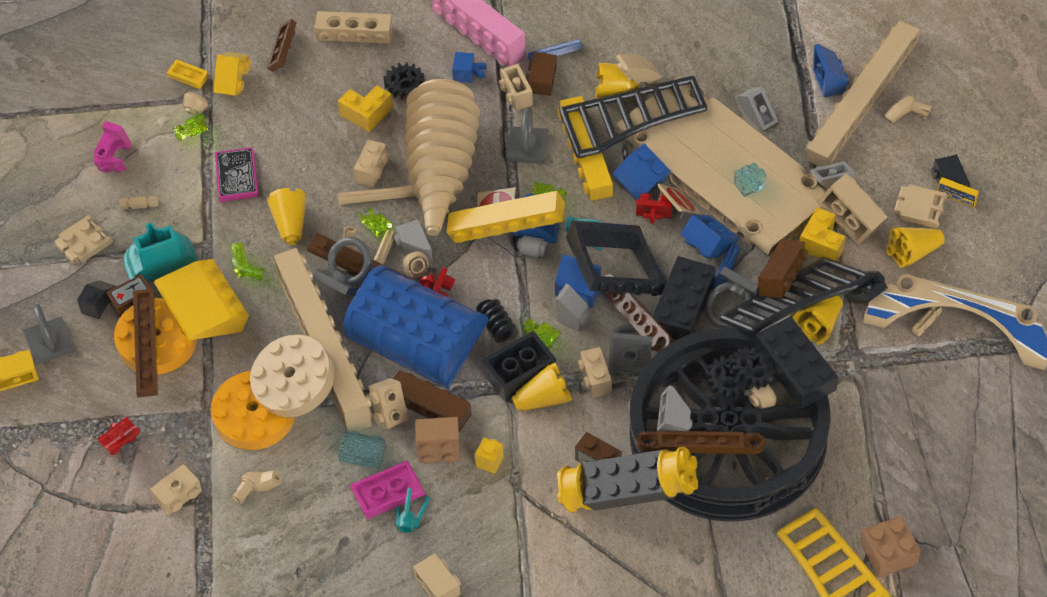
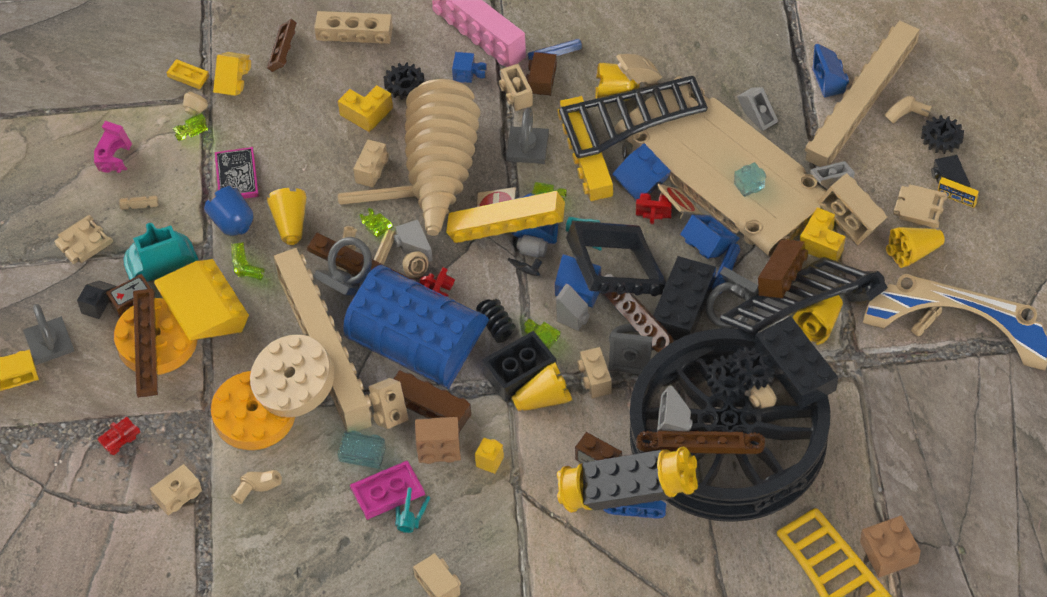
(230, 211): none -> blue cylinder
(531, 270): none -> black bar
(653, 509): none -> blue beam
(942, 134): none -> black gear

